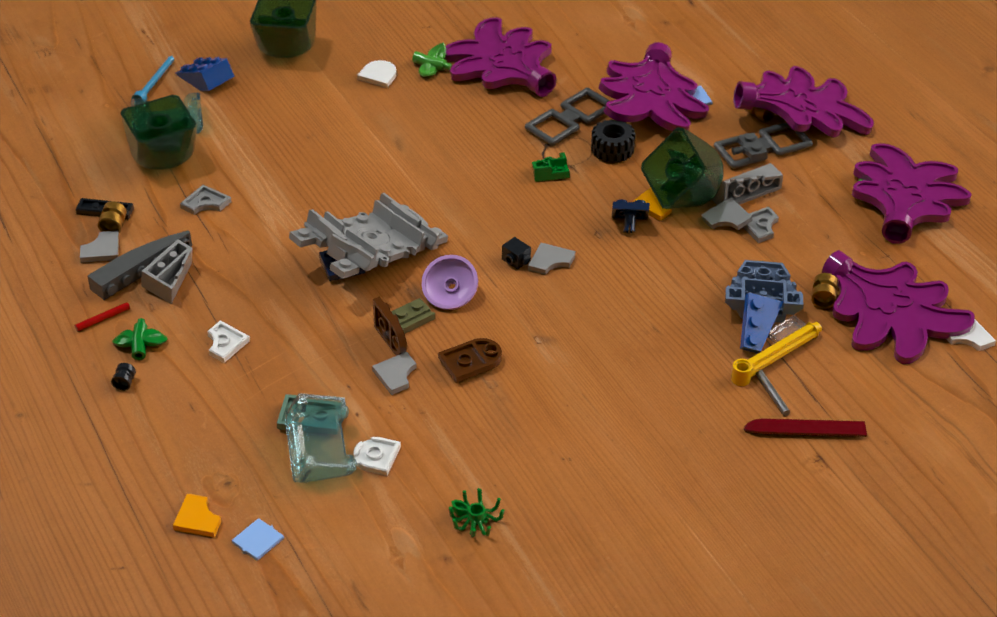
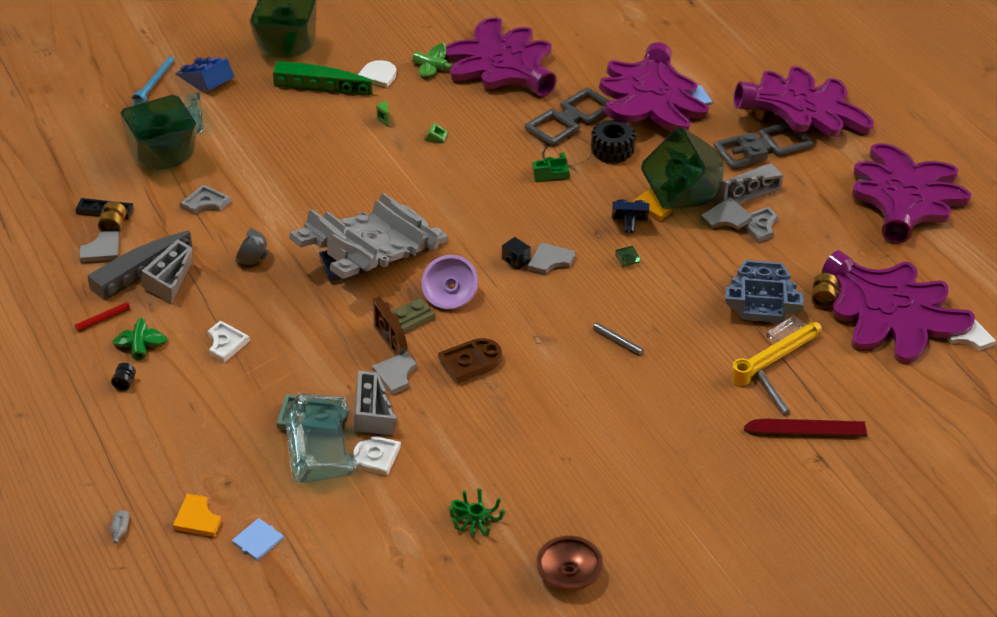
(119, 525): none -> light grey piece
(252, 248): none -> dark grey cylinder
(320, 78): none -> green slope
(371, 406): none -> light grey wedge
(383, 112): none -> bright green slope
(436, 134): none -> bright green slope
(569, 563): none -> copper dish
(619, 339): none -> flat silver bar
(627, 256): none -> clear green plate
(757, 321): blue wing -> none

